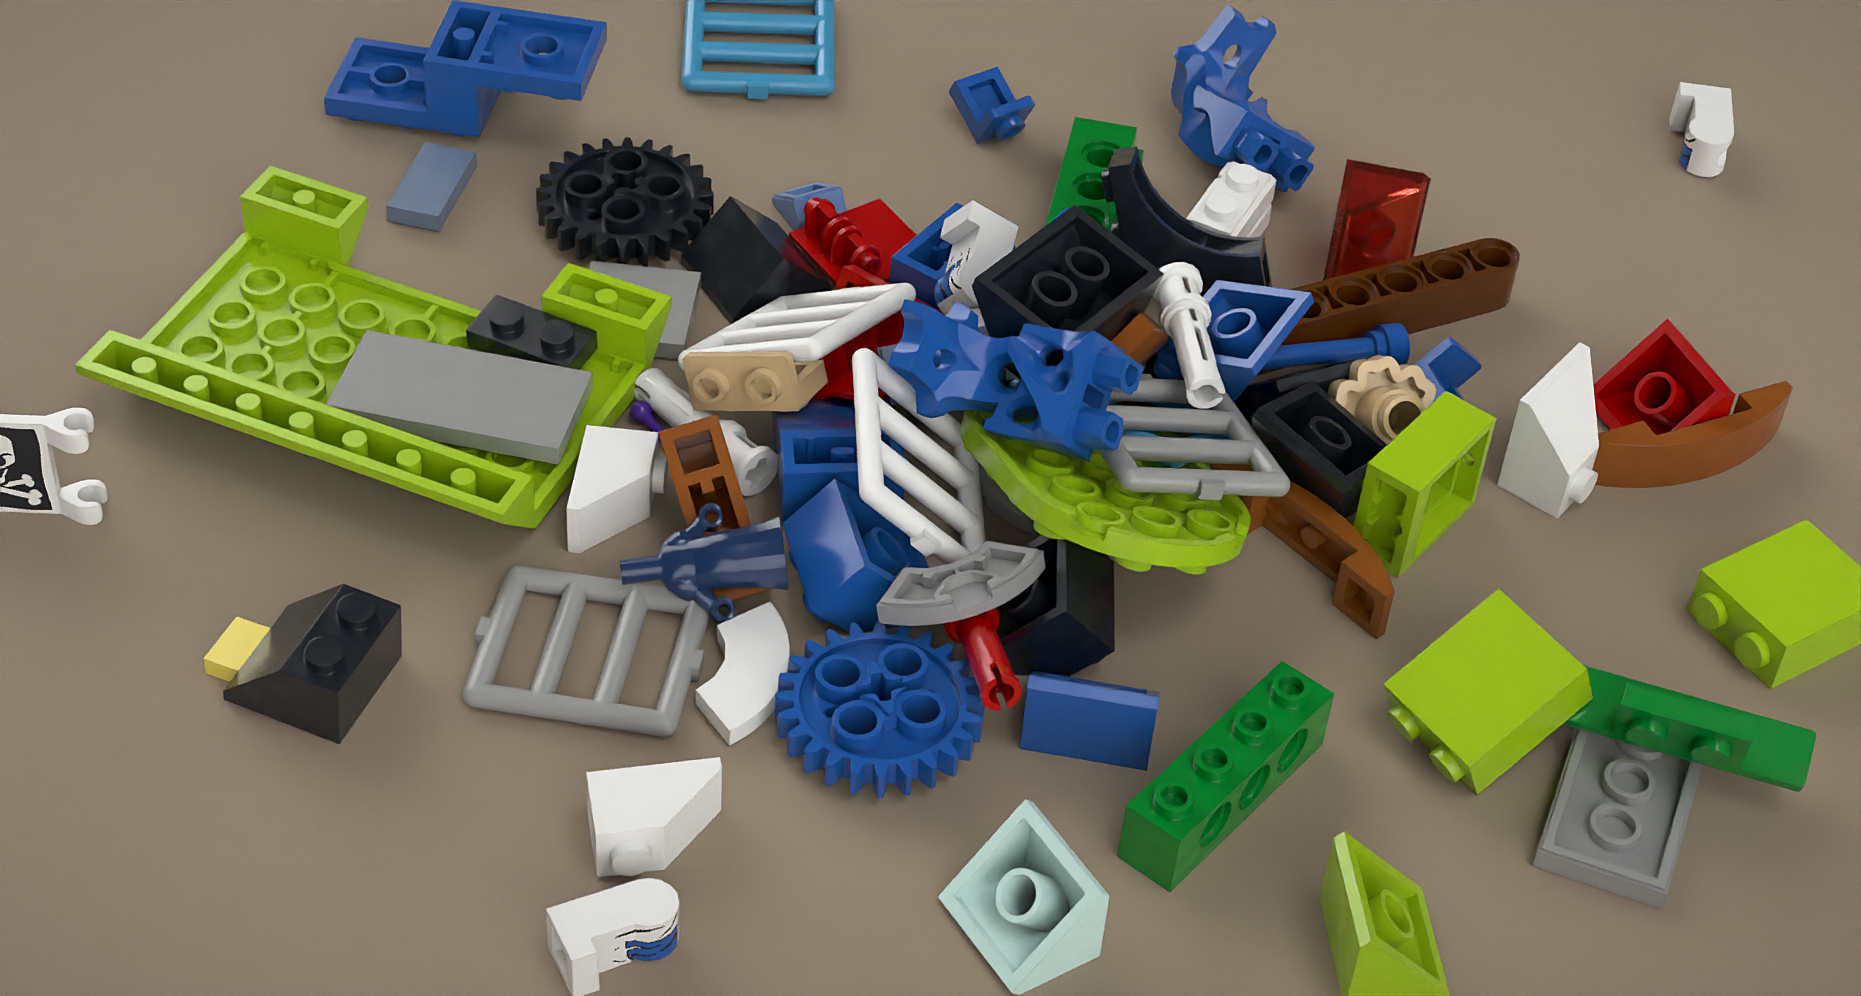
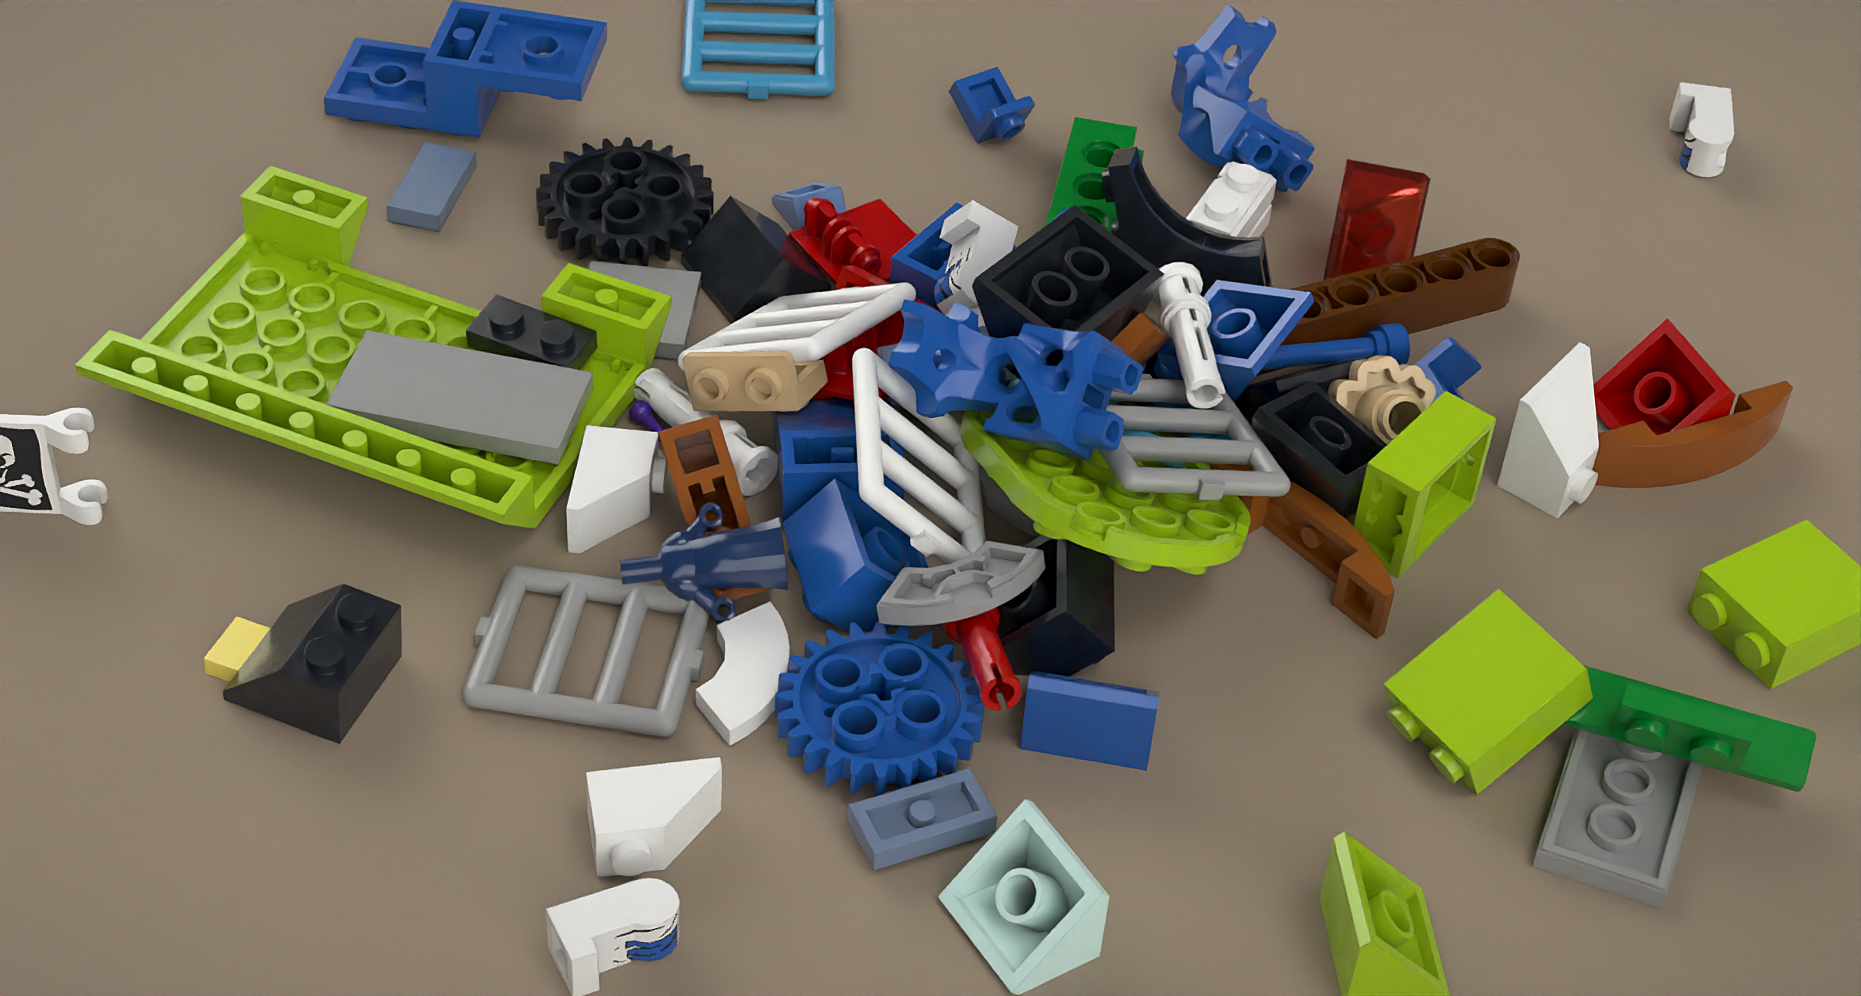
(921, 819): none -> sand blue plate
(1224, 776): green brick -> none

